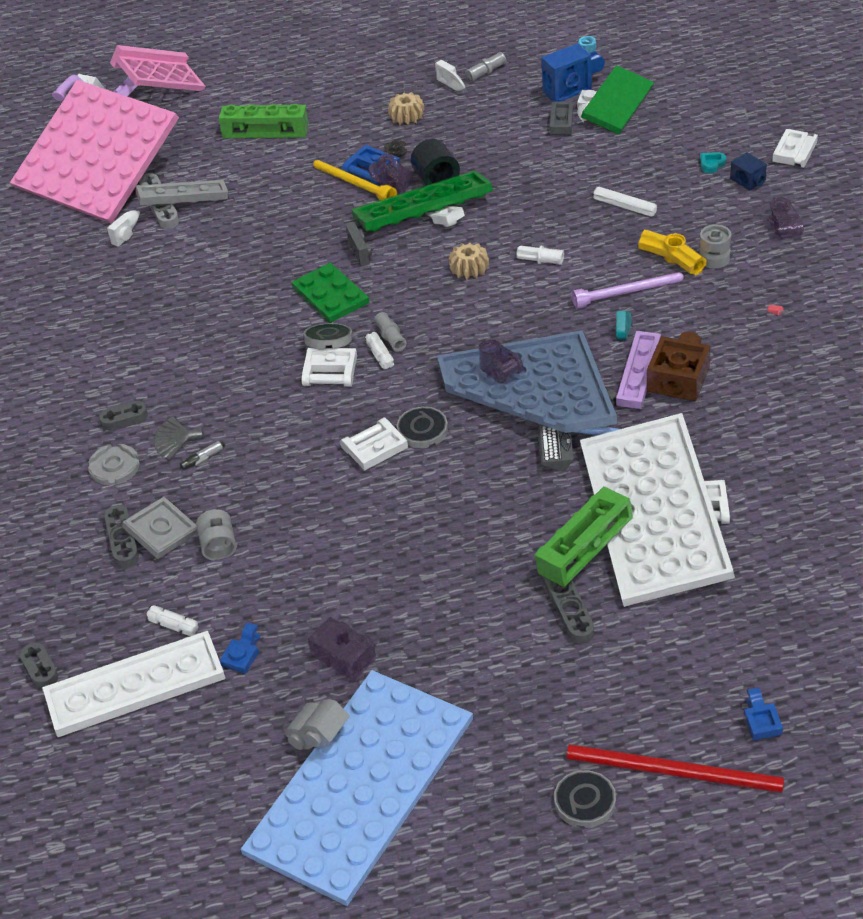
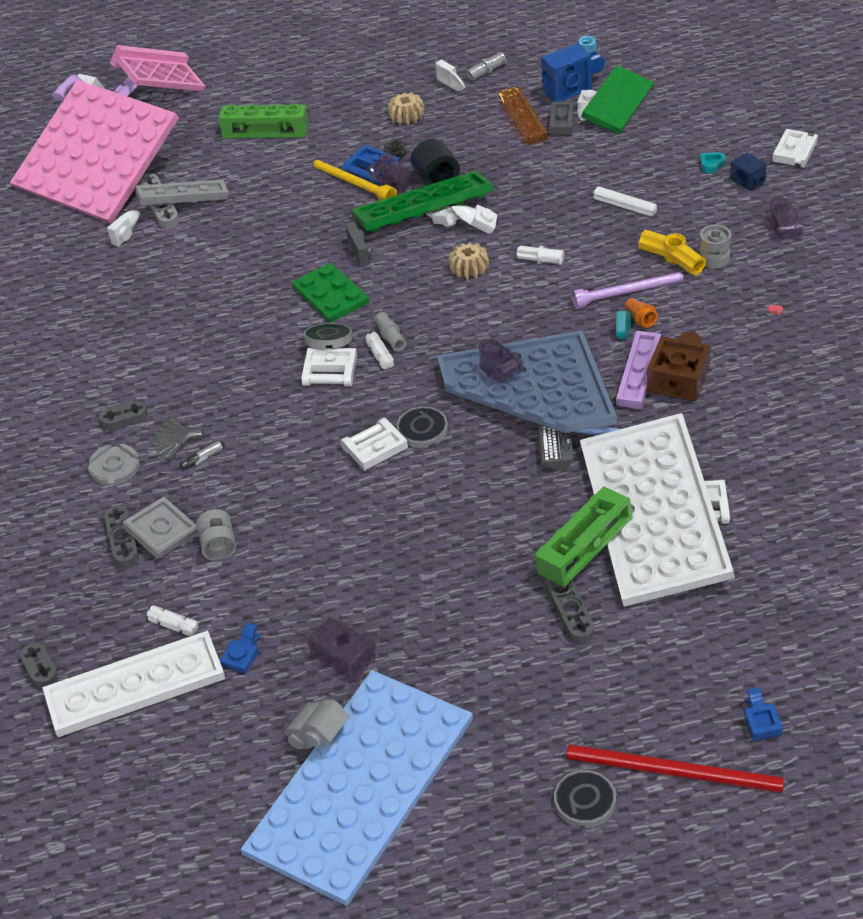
(478, 217): none -> white plate
(523, 115): none -> clear orange plate
(642, 313): none -> orange cone

